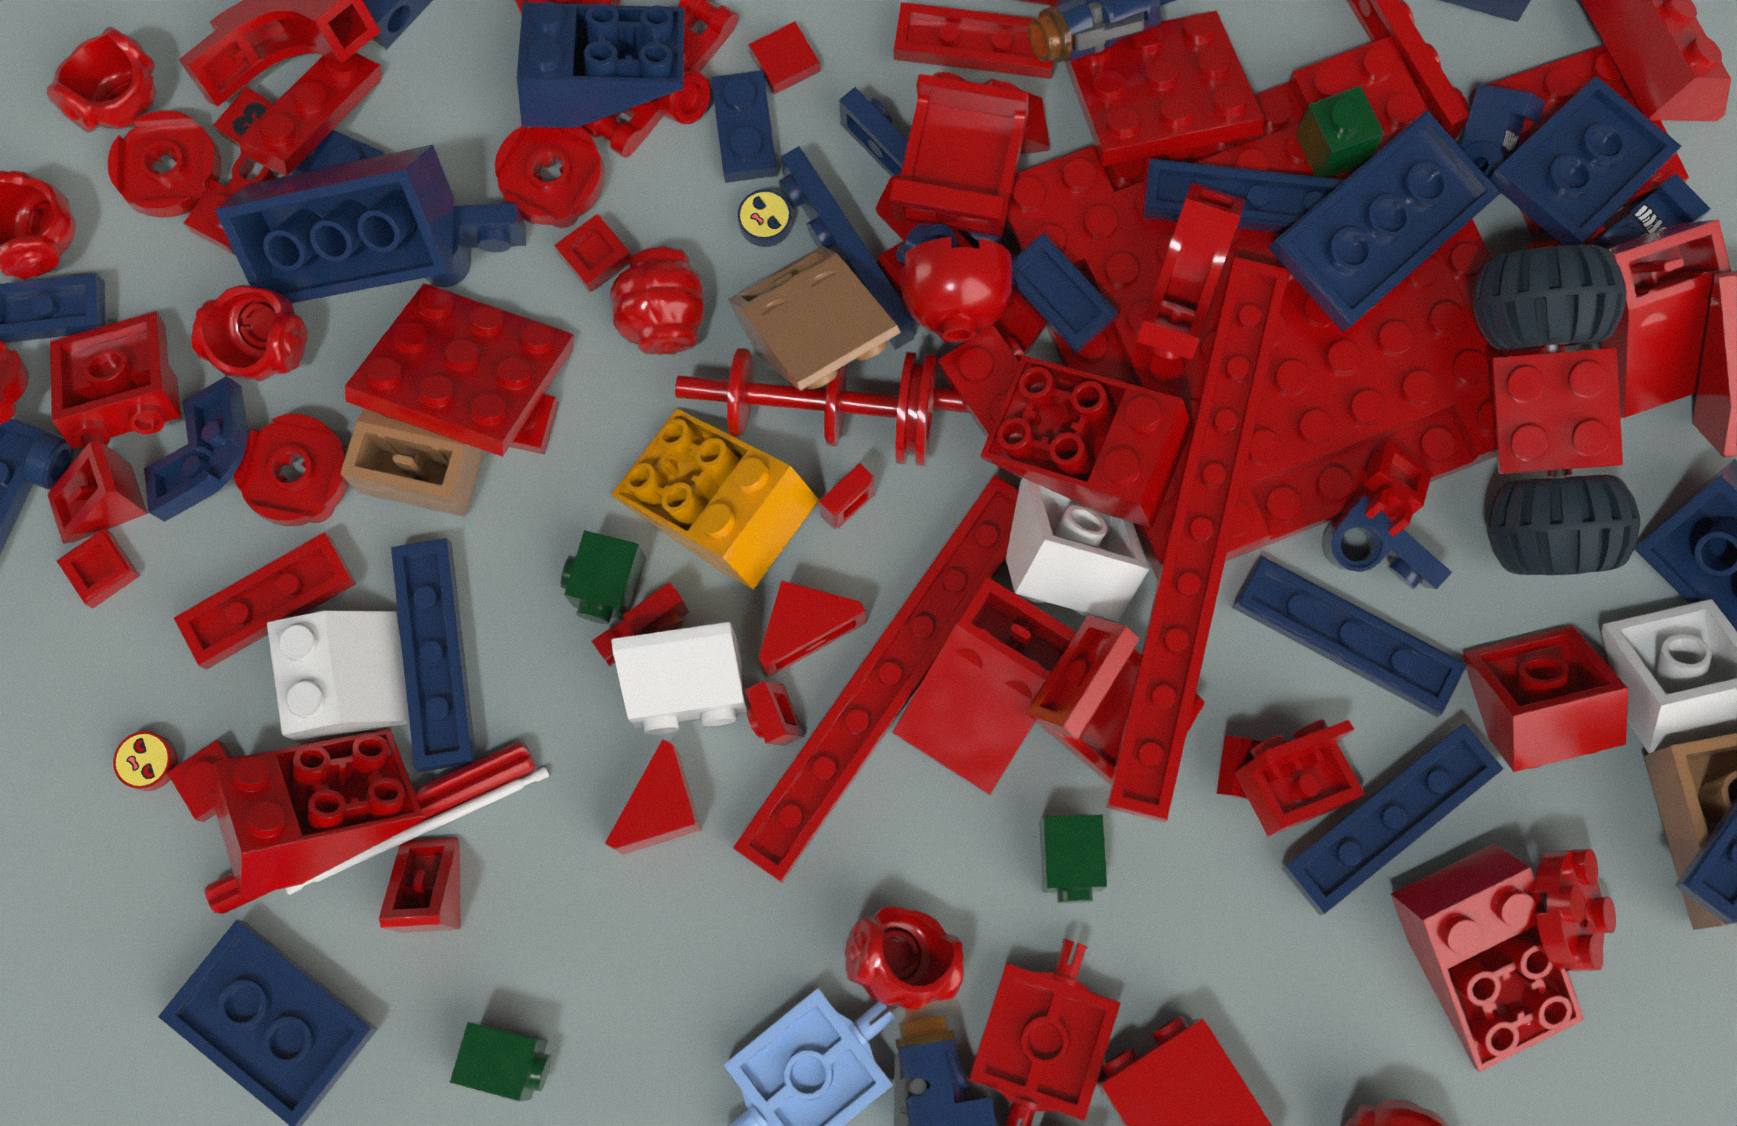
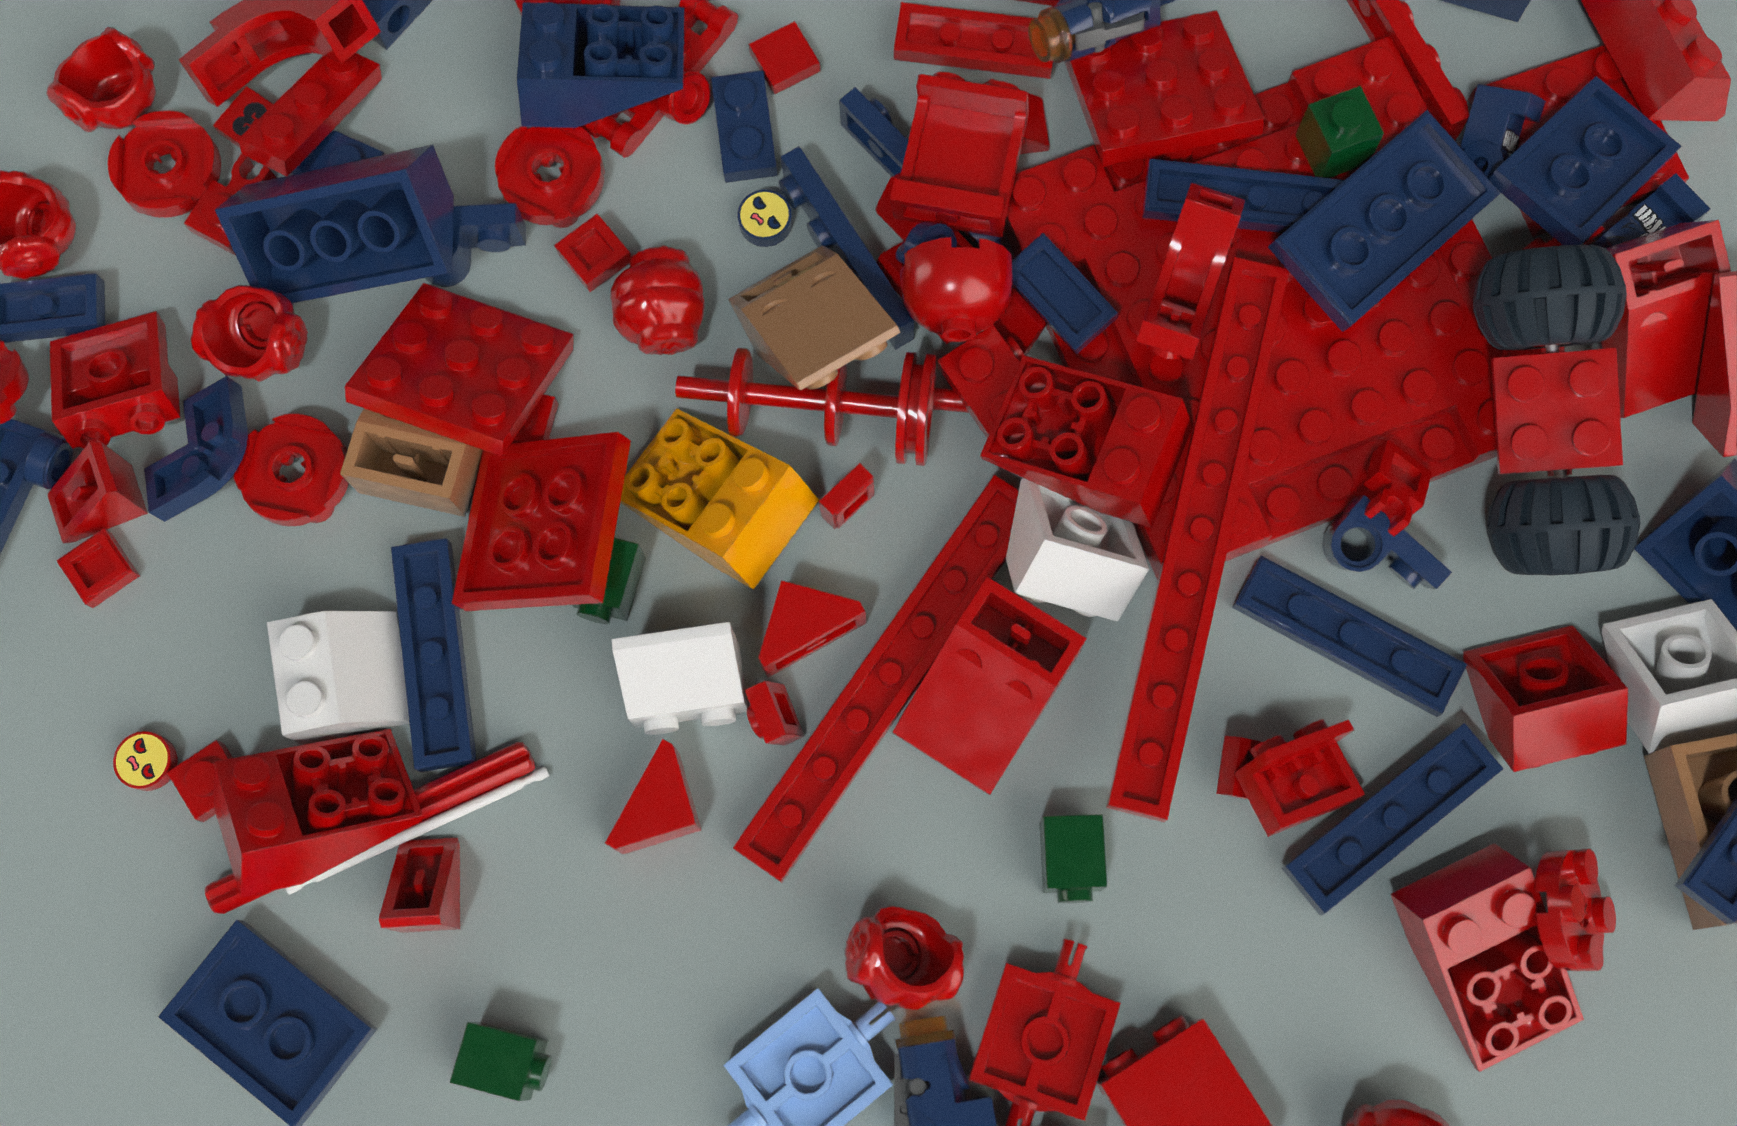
(272, 593): red plate -> none
(543, 523): none -> red plate
(655, 614): red plate -> none
(1091, 693): red panel -> none

